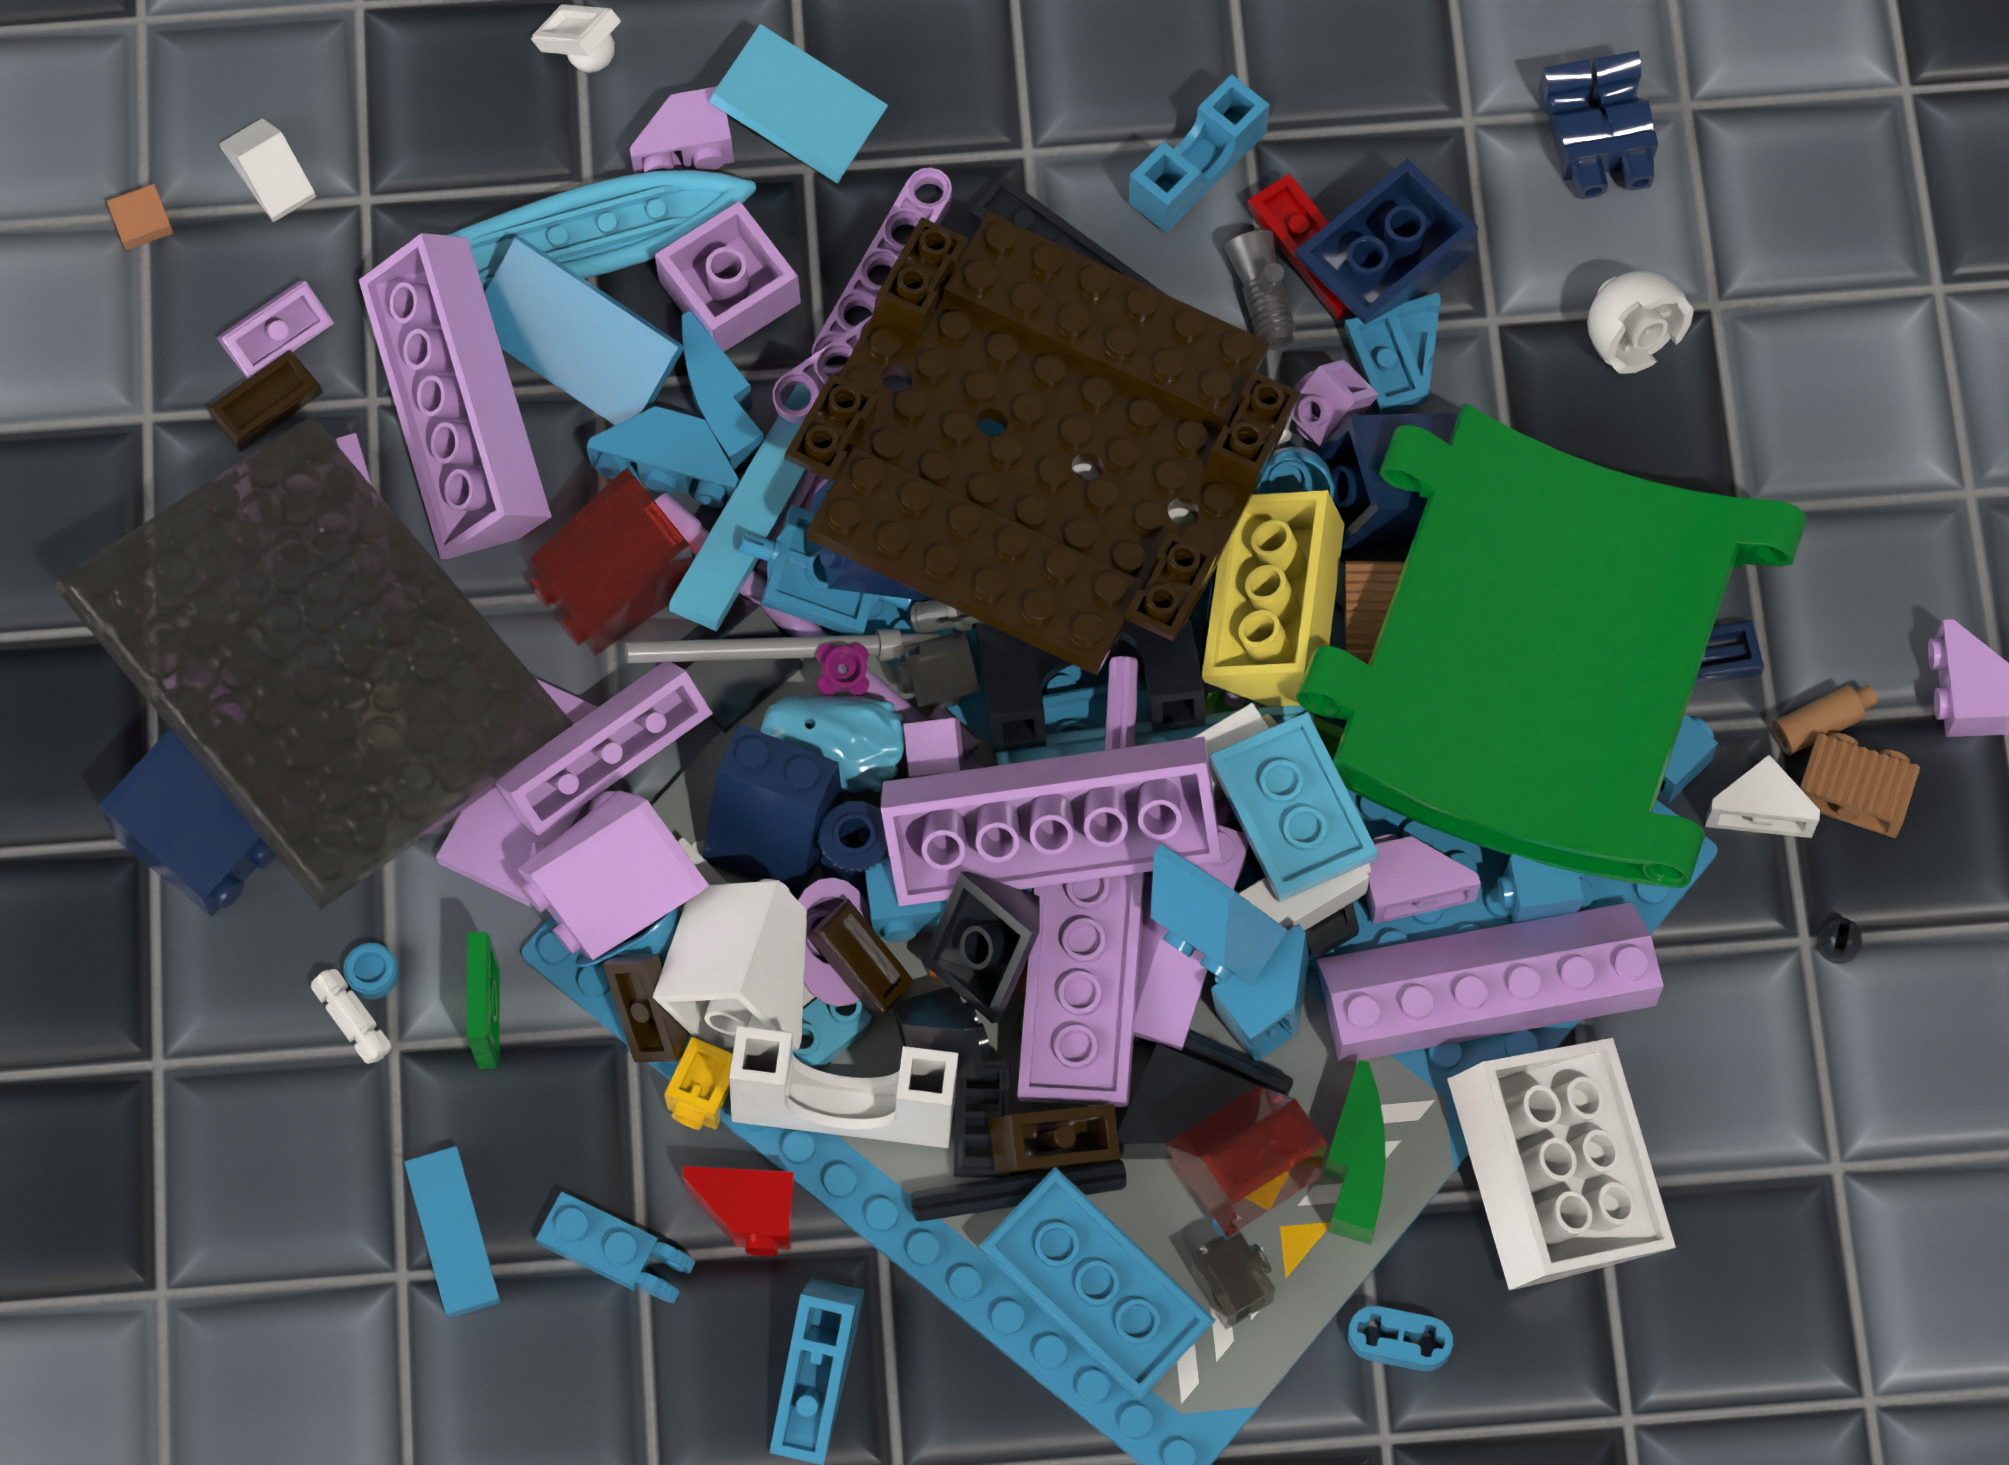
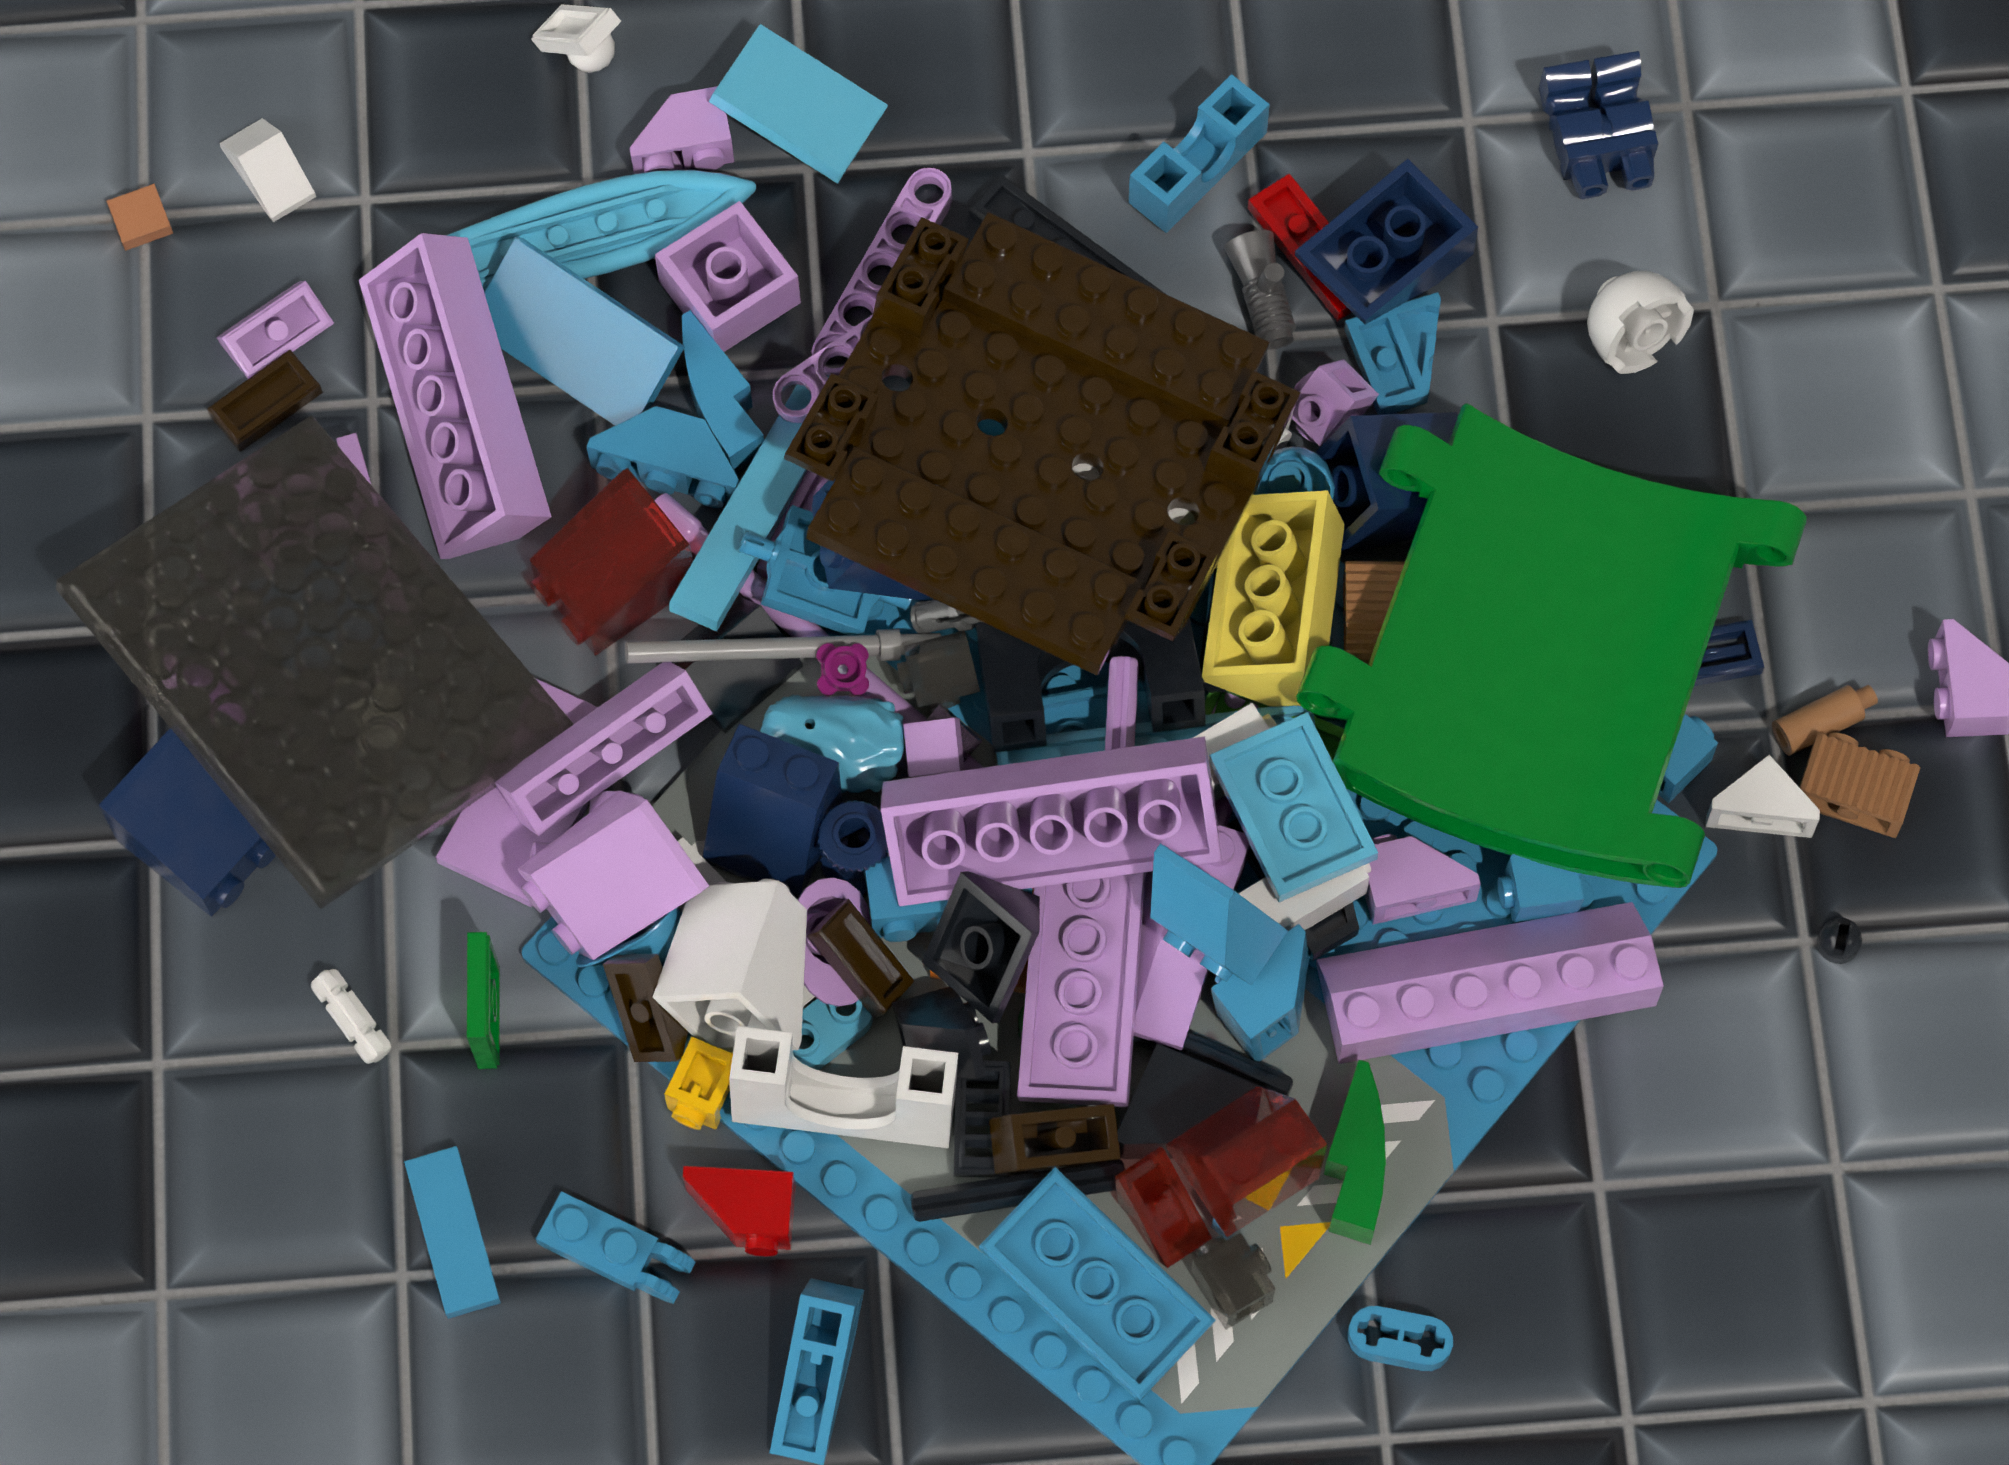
(371, 971): dark azure tile -> none
(1161, 1207): none -> clear red slope
(1560, 1162): white slope -> none

